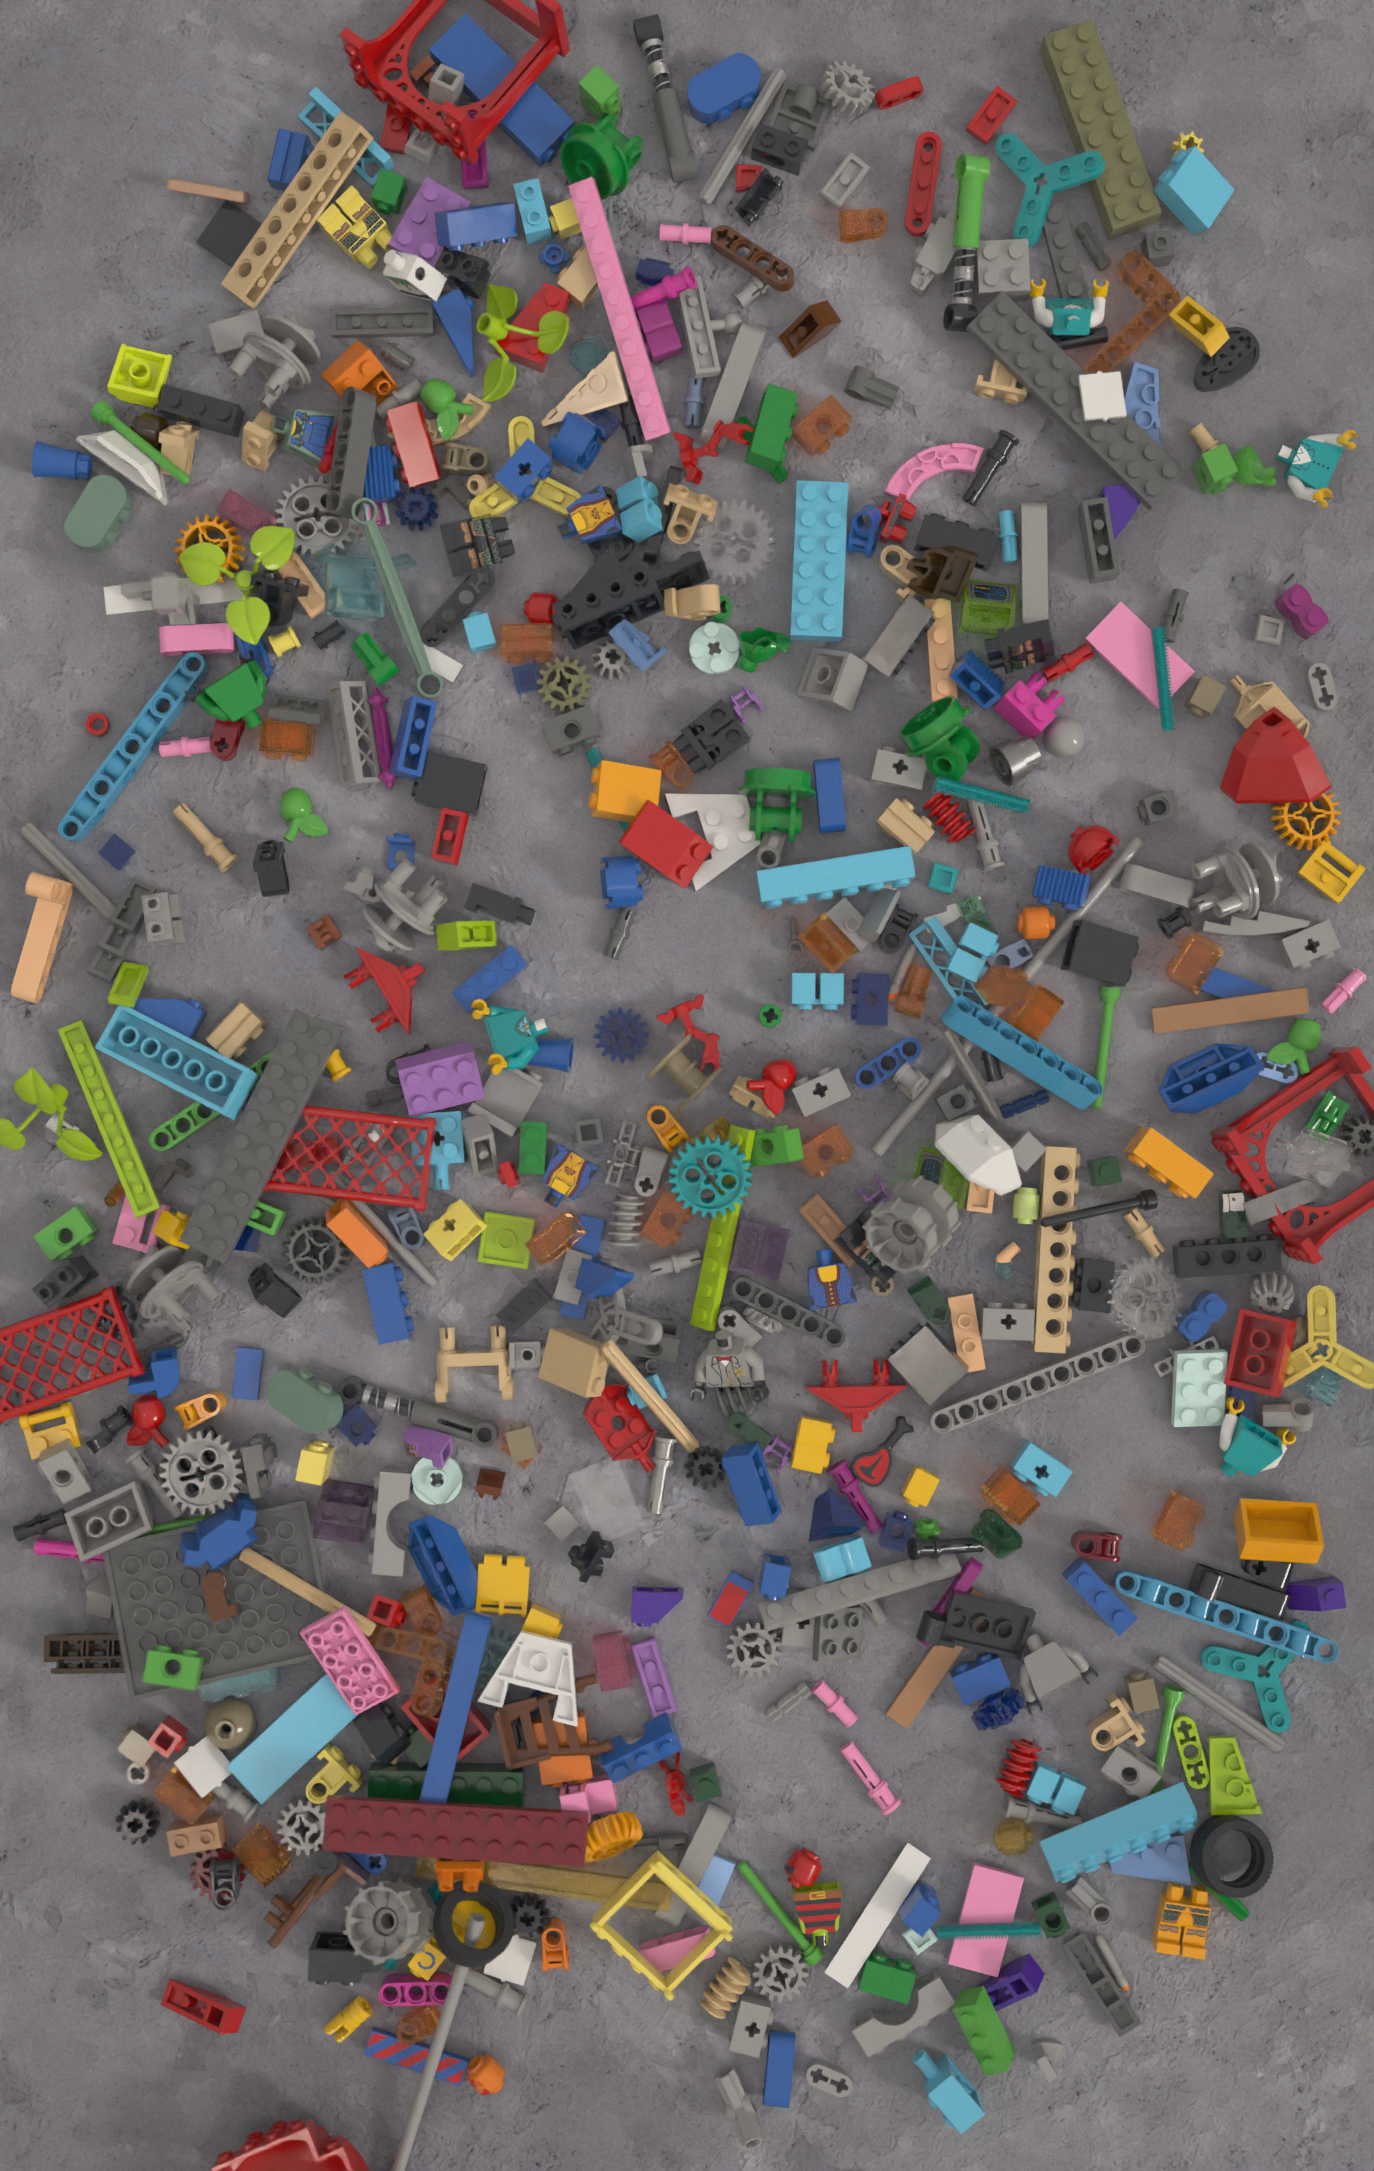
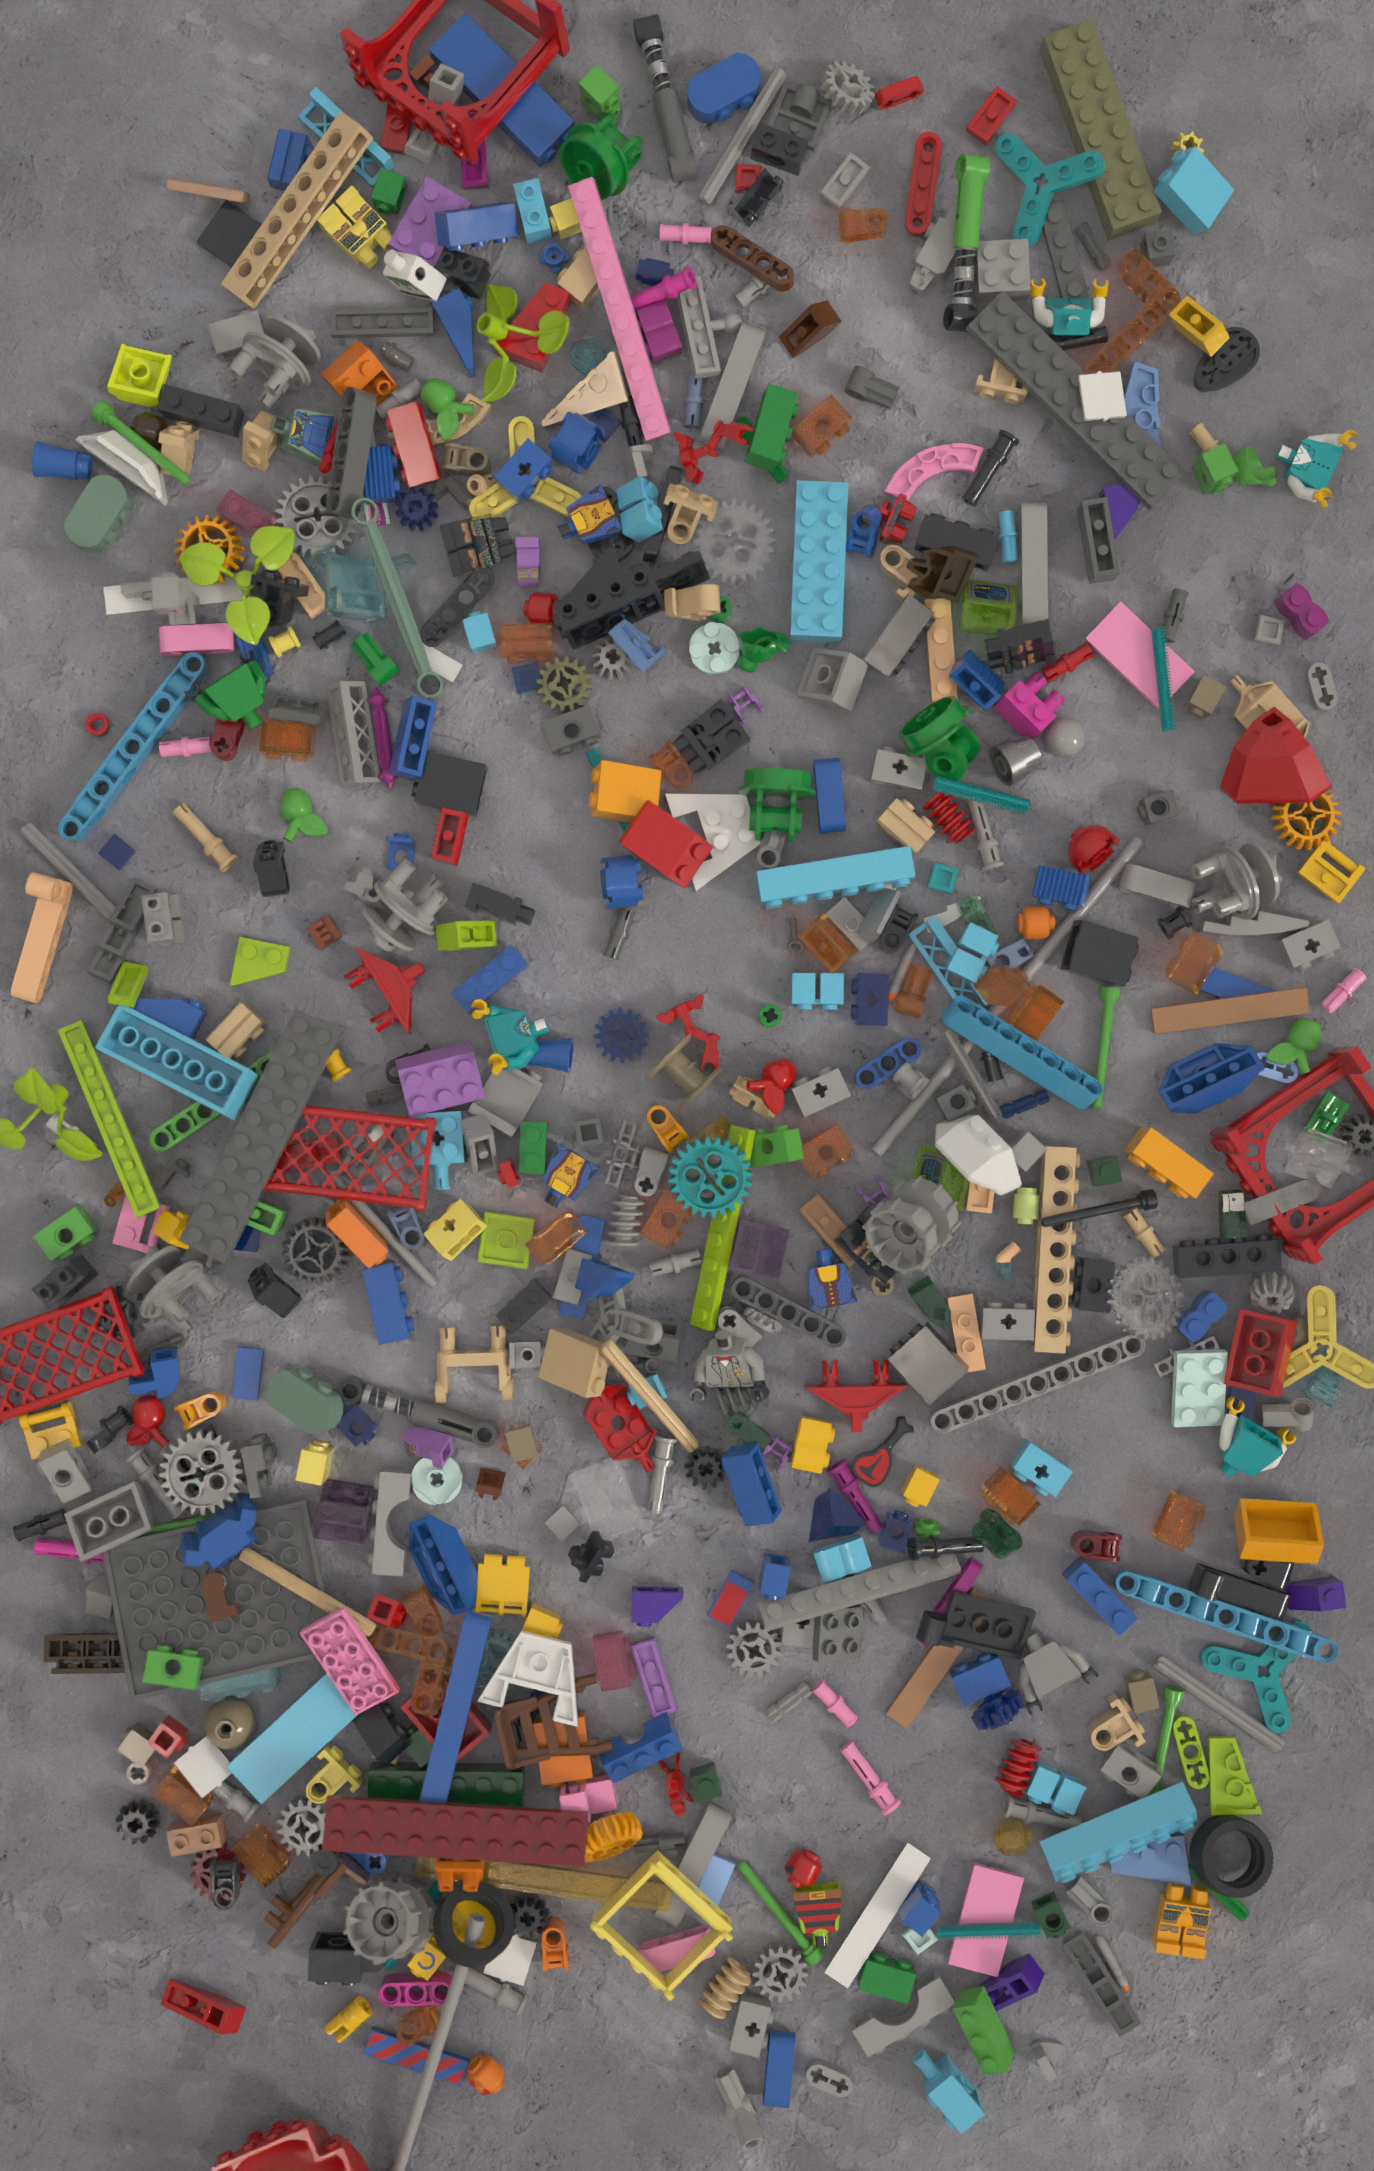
(258, 960): none -> lime wing
(528, 561): none -> medium lavender leg

